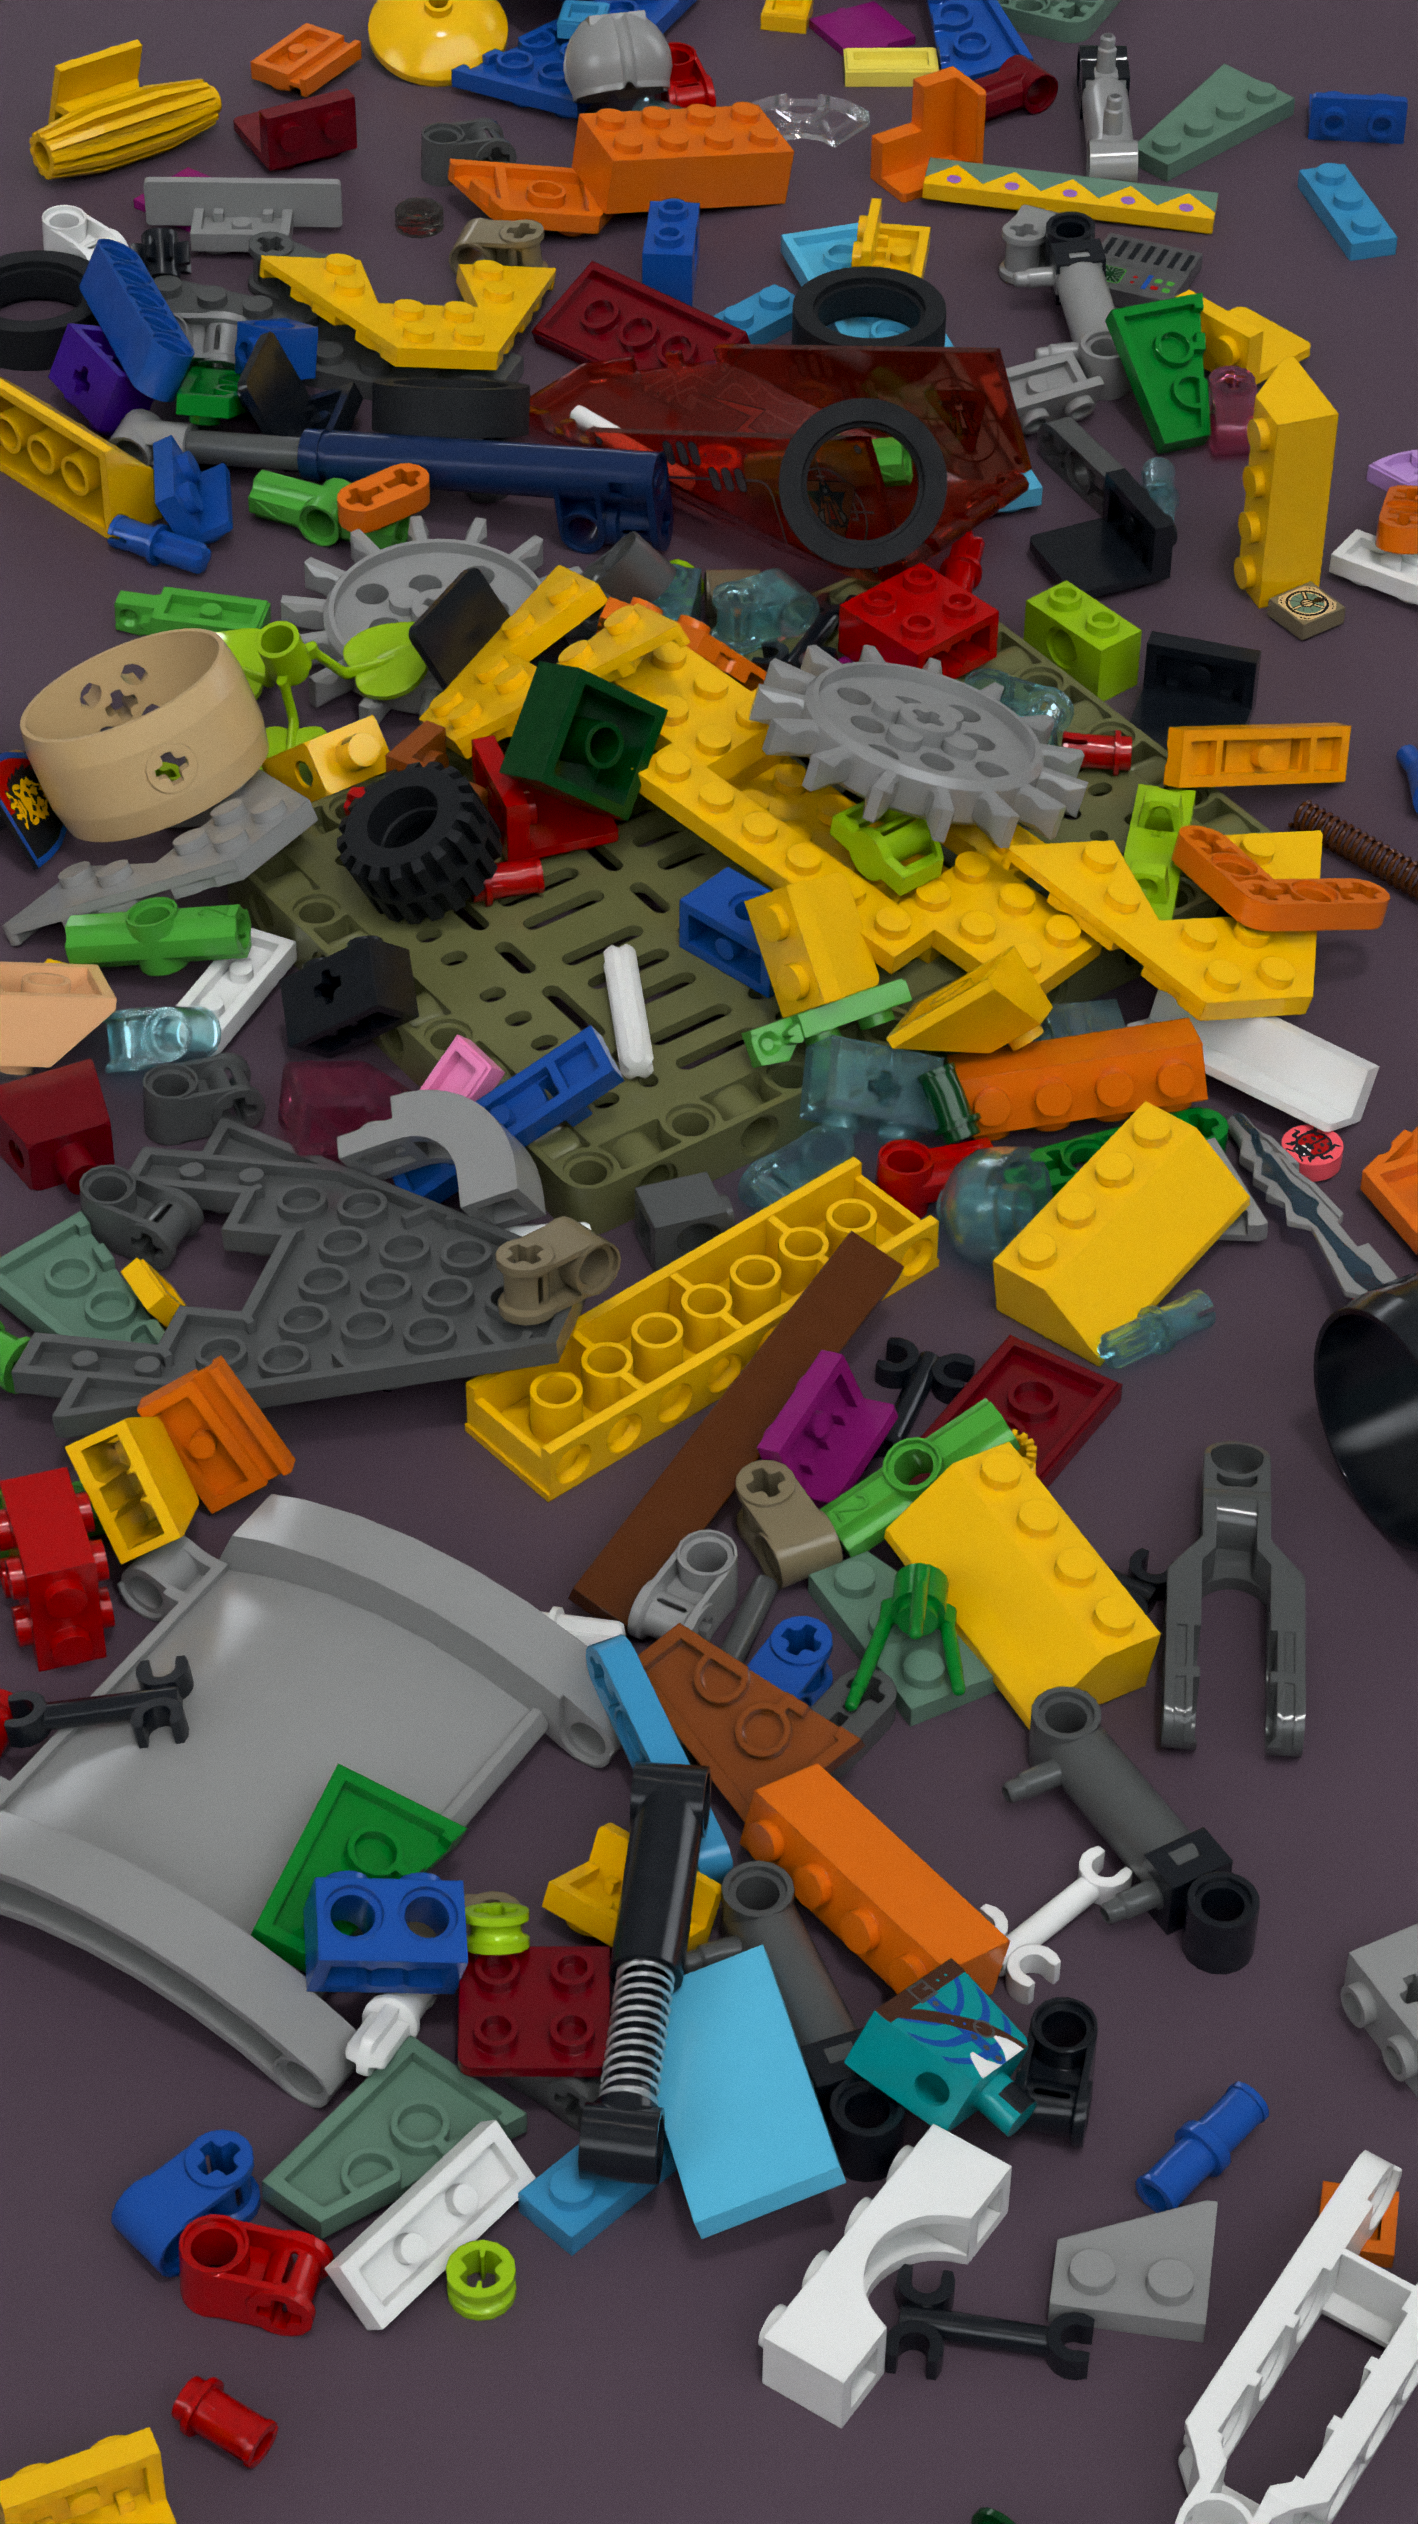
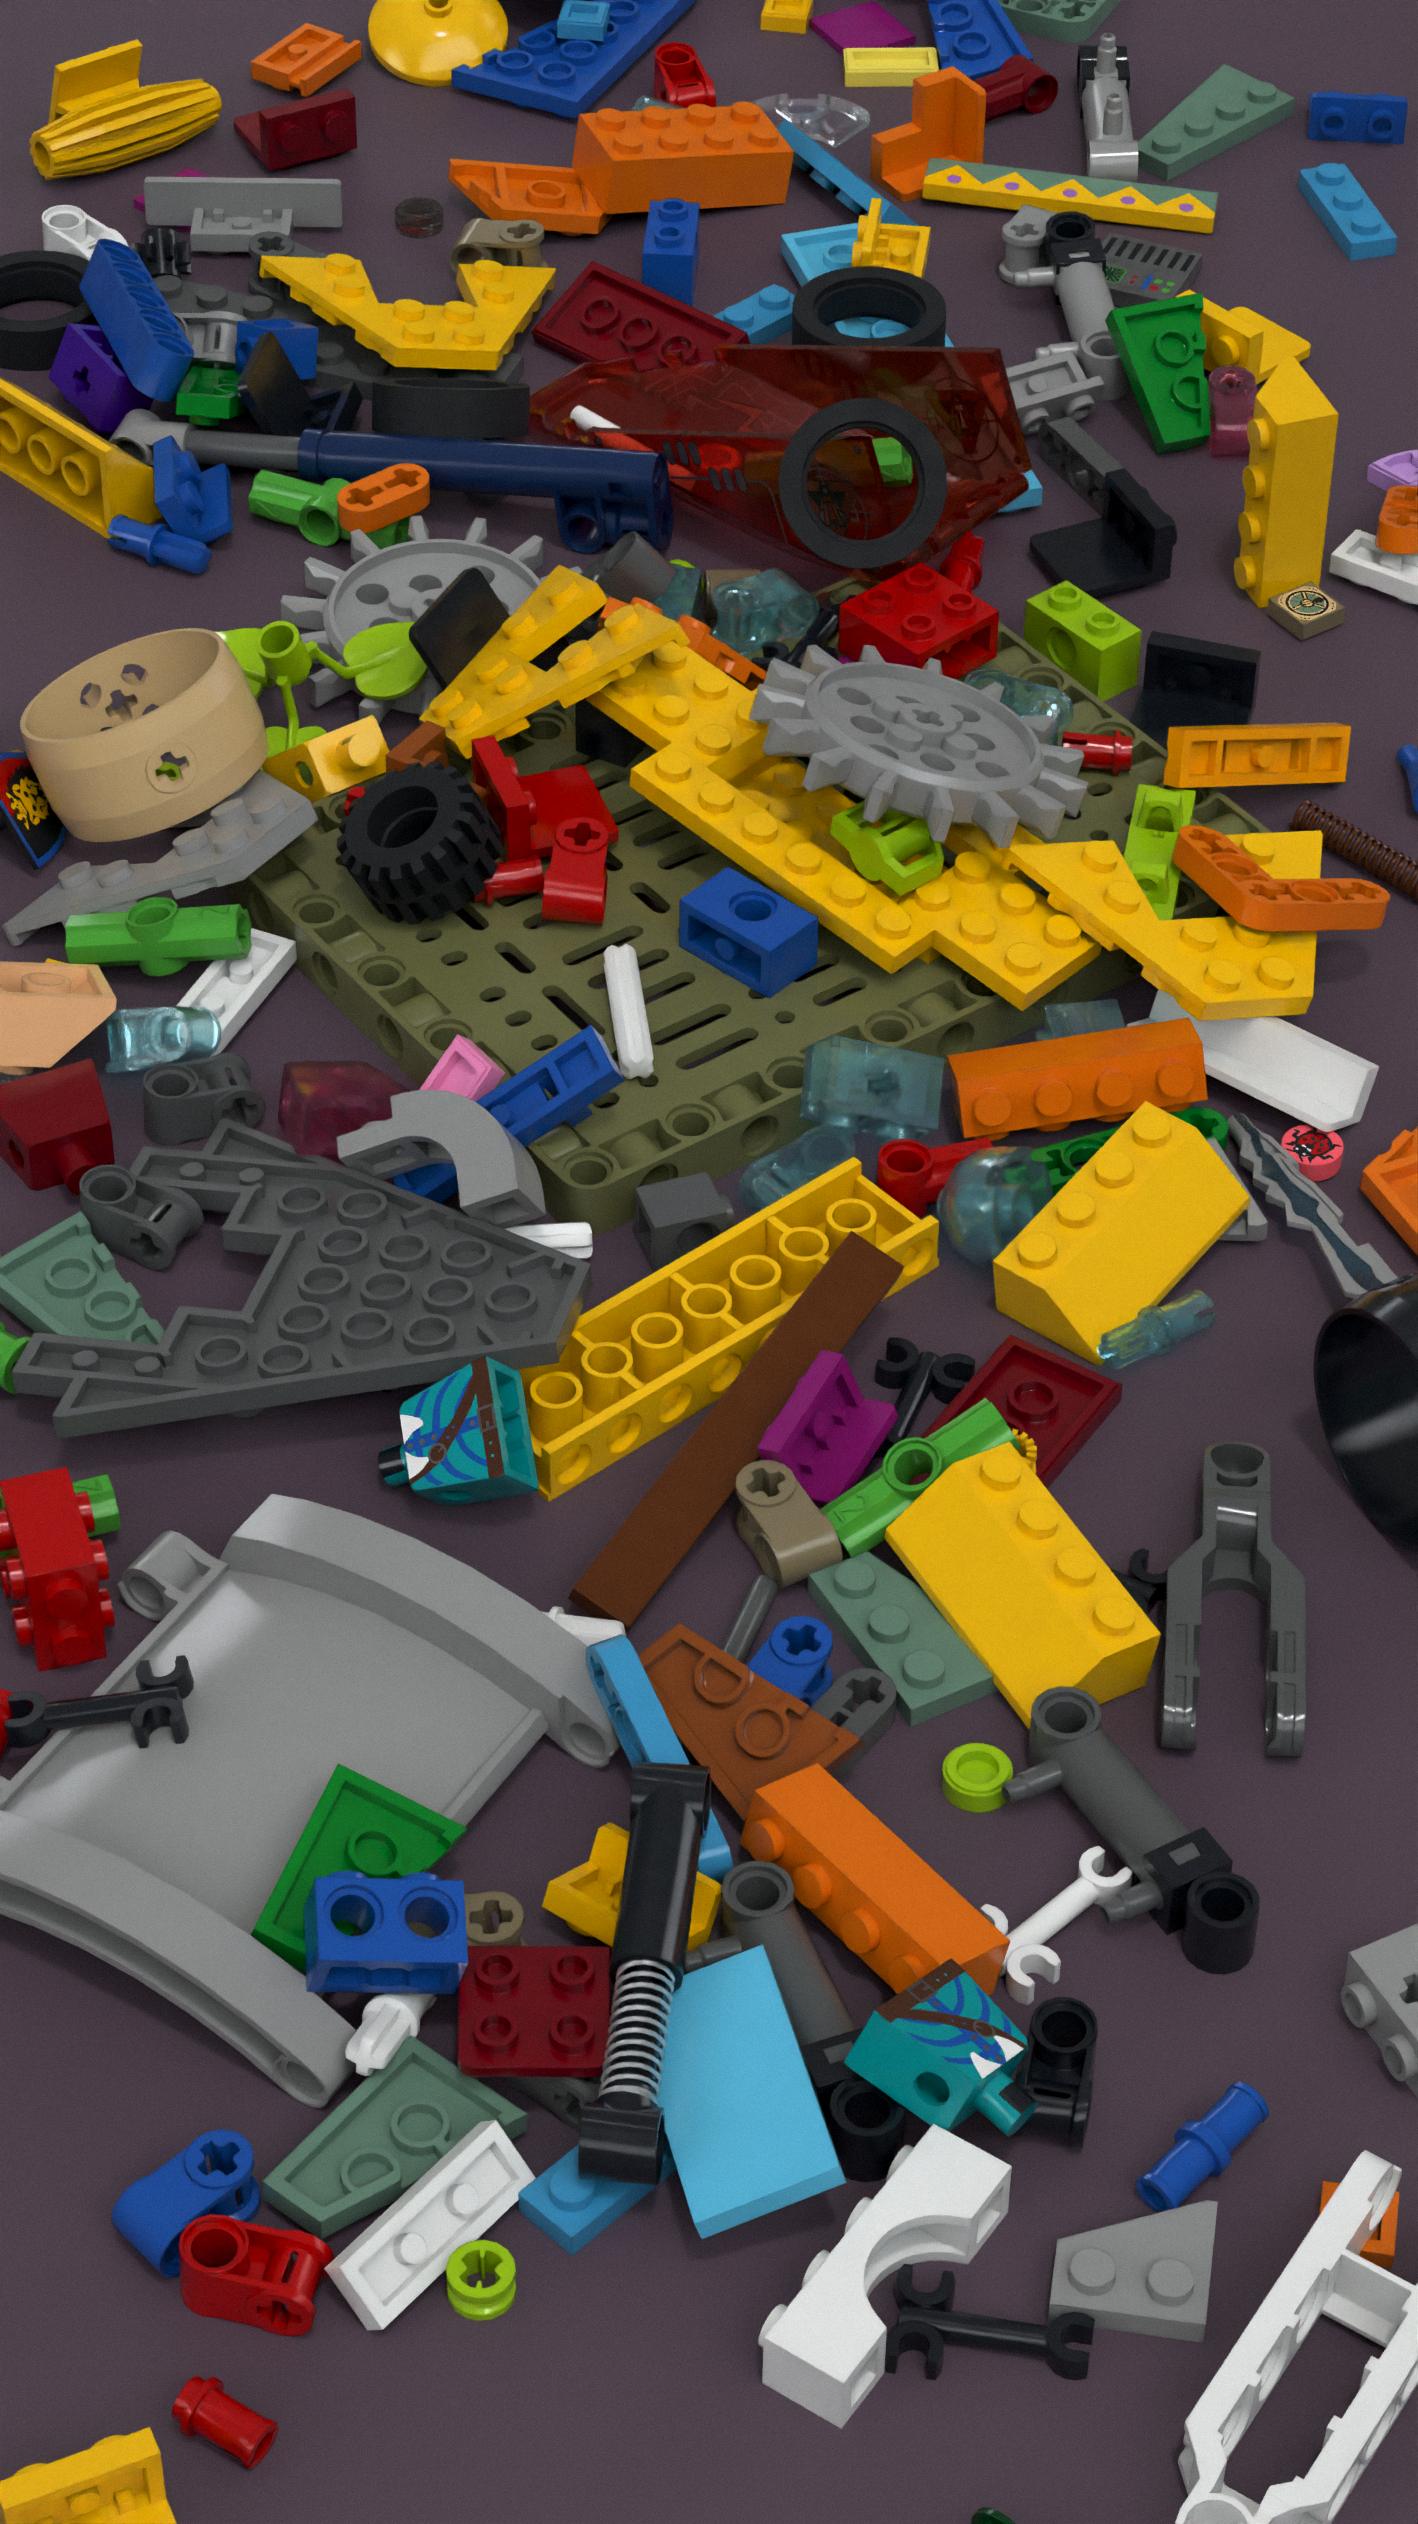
(135, 1485): yellow torso -> none
(153, 1290): yellow tile -> none
(187, 609): bright green hinge -> none
(219, 1434): orange plate -> none
(349, 997): black brick -> none
(461, 141): dark grey piece -> none
(465, 1438): none -> teal torso
(497, 1928): lime bush -> none
(553, 1270): dark tan piece -> none
(577, 873): none -> red piece
(582, 740): dark green brick -> none
(618, 57): light grey piece -> none
(691, 1588): light grey piece -> none
(812, 943): yellow bracket -> none
(832, 173): none -> dark azure plate
(871, 1007): bright green hinge -> none
(918, 1610): green plant -> none
(949, 1104): dark green pin -> none
(975, 1777): none -> lime tile
(978, 1011): yellow slope -> none
(1159, 482): clear light blue axle -> none

